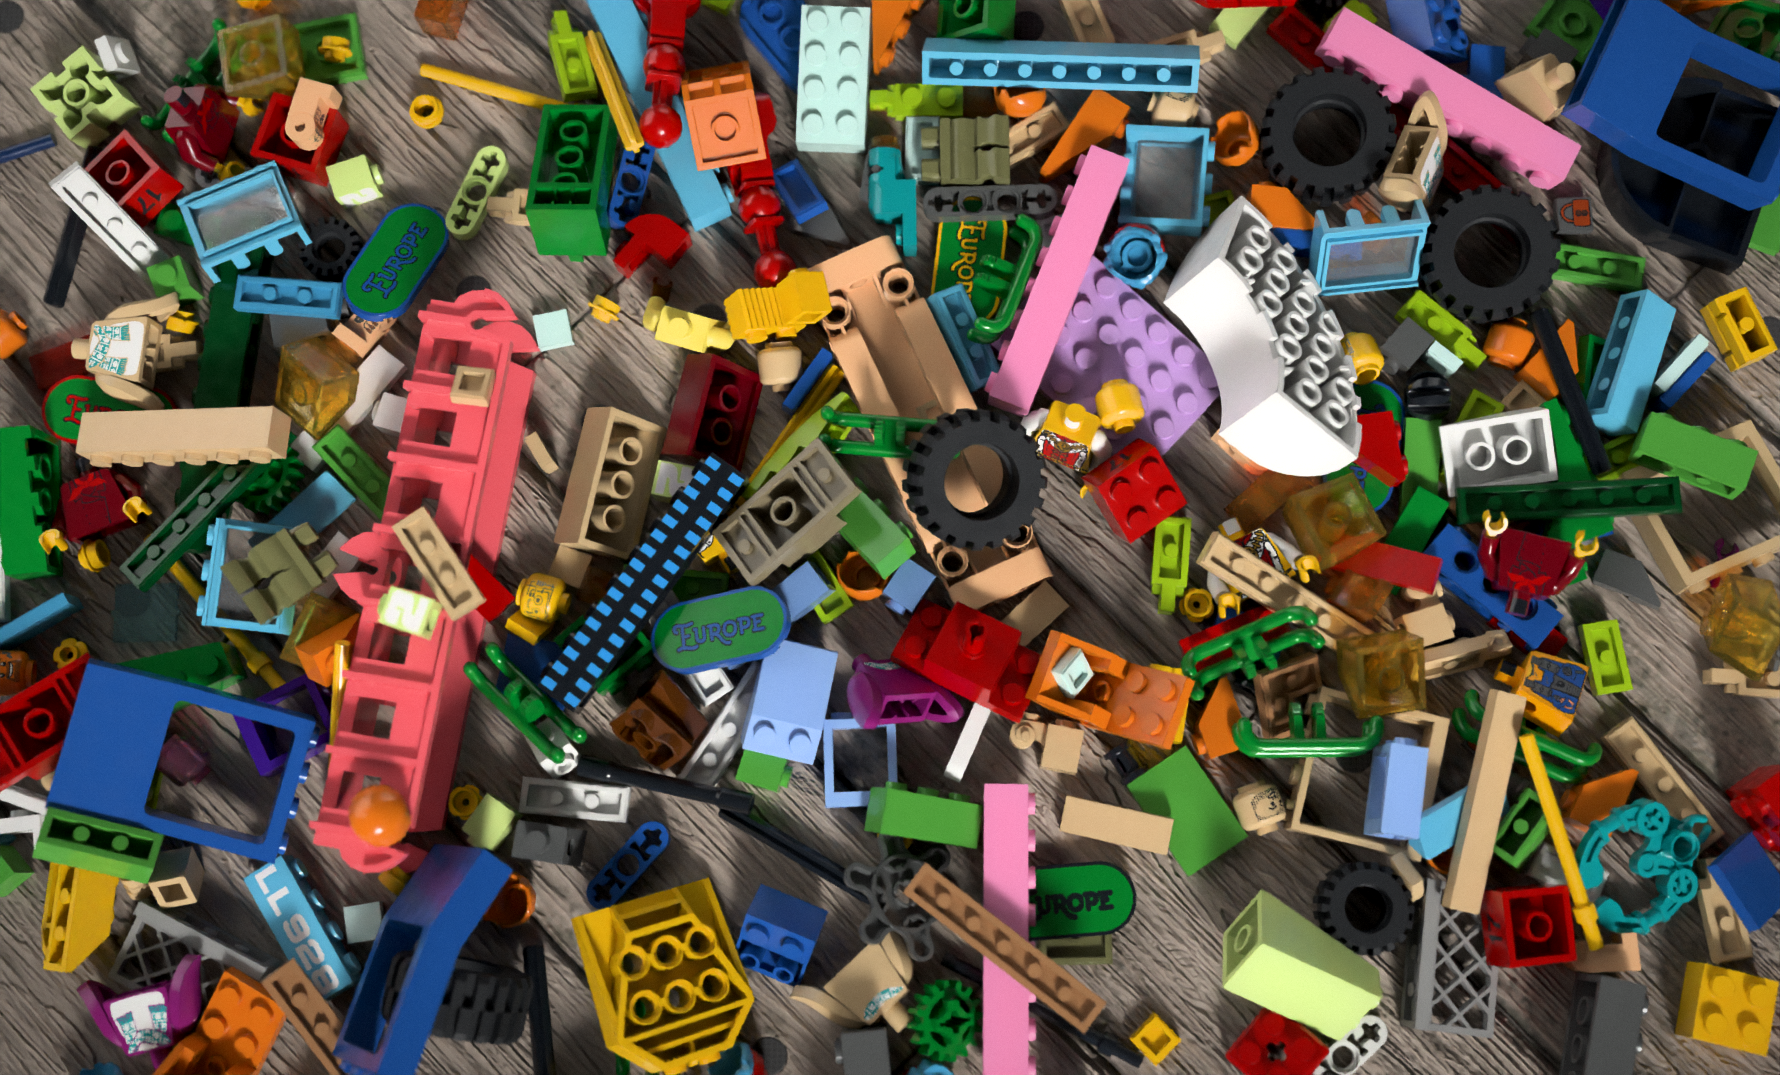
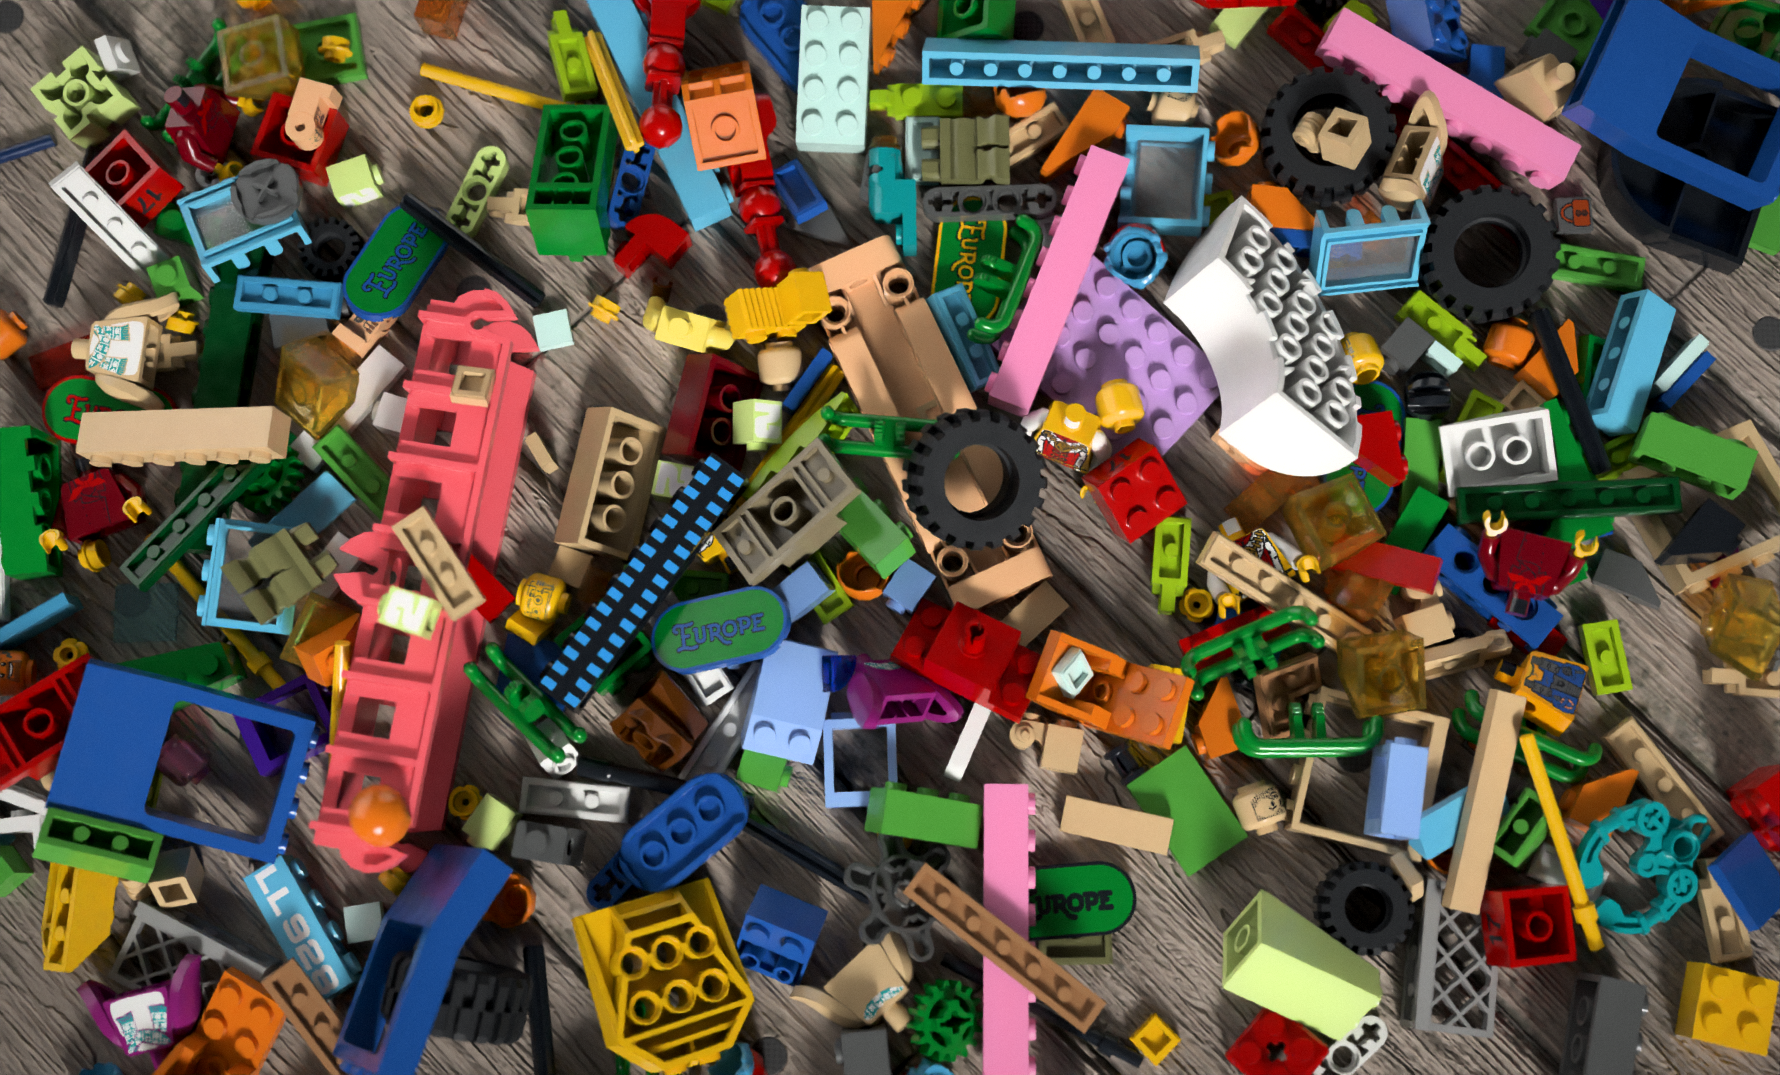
(128, 293): none -> yellow plate
(266, 192): none -> dark grey tile
(471, 249): none -> black axle
(683, 832): none -> blue tile
(757, 424): none -> yellowish green brick
(837, 671): none -> clear blue tile
(1340, 139): none -> tan brick
(1614, 957): light nougat leg -> none
(1703, 537): none -> black slope
(1738, 329): yellow brick -> none

